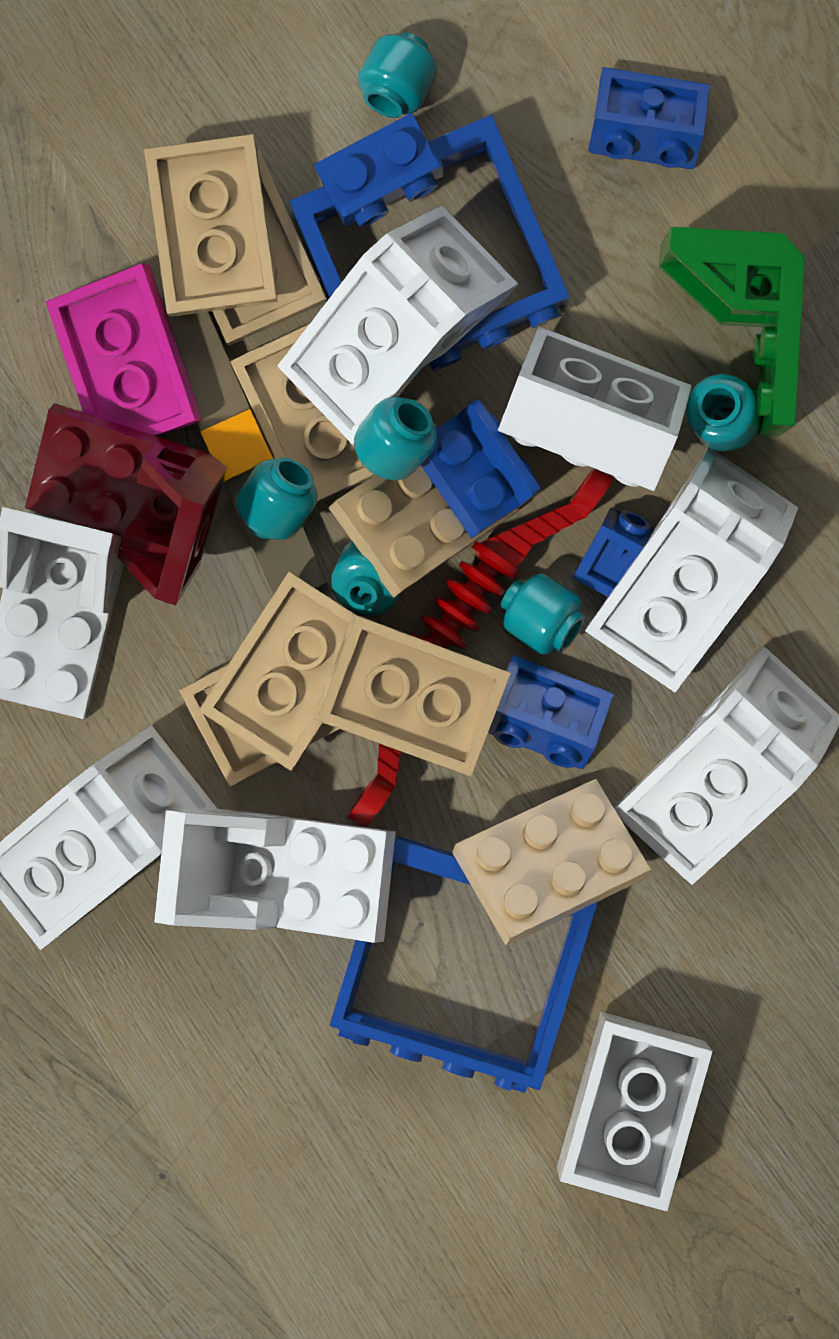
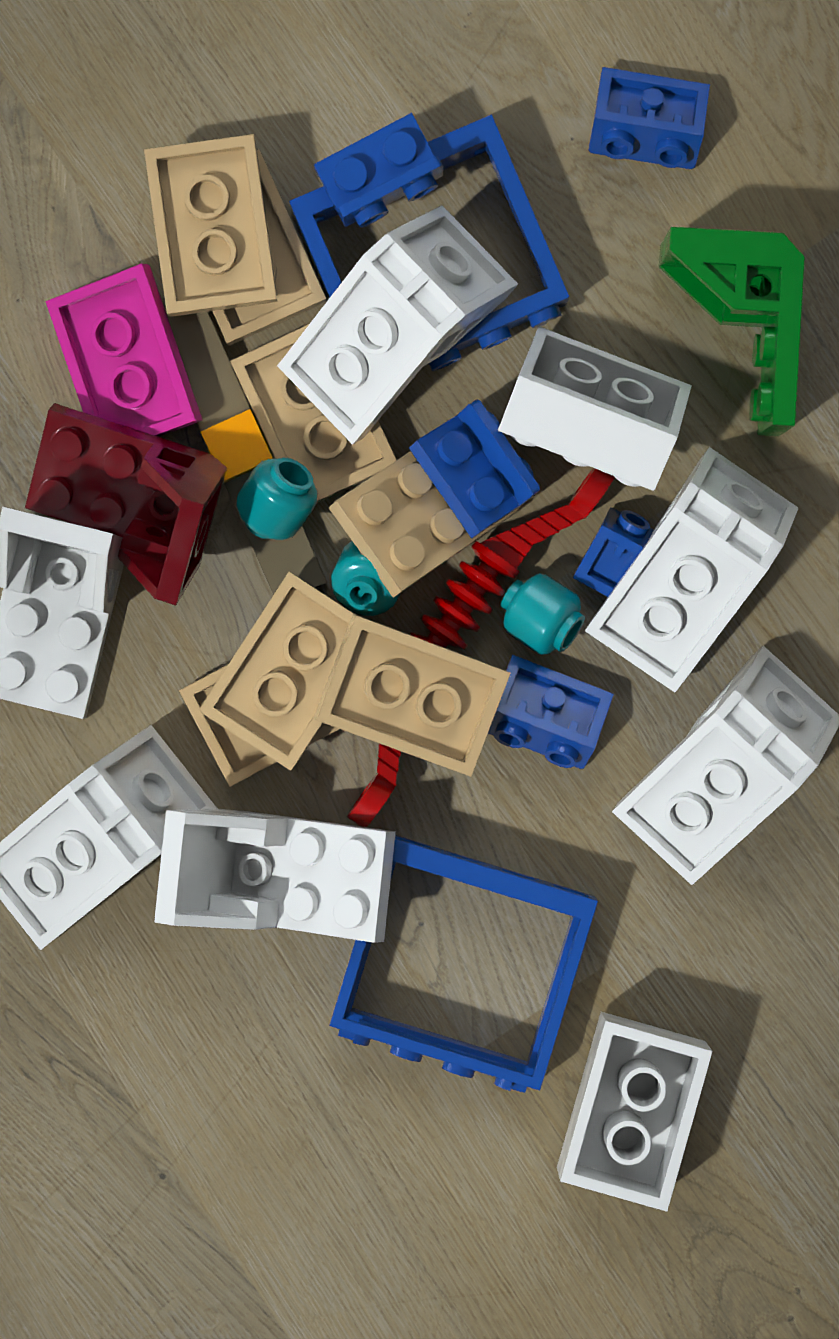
(395, 438): teal head -> none
(397, 74): teal head -> none
(551, 861): tan plate -> none
(711, 401): teal head -> none

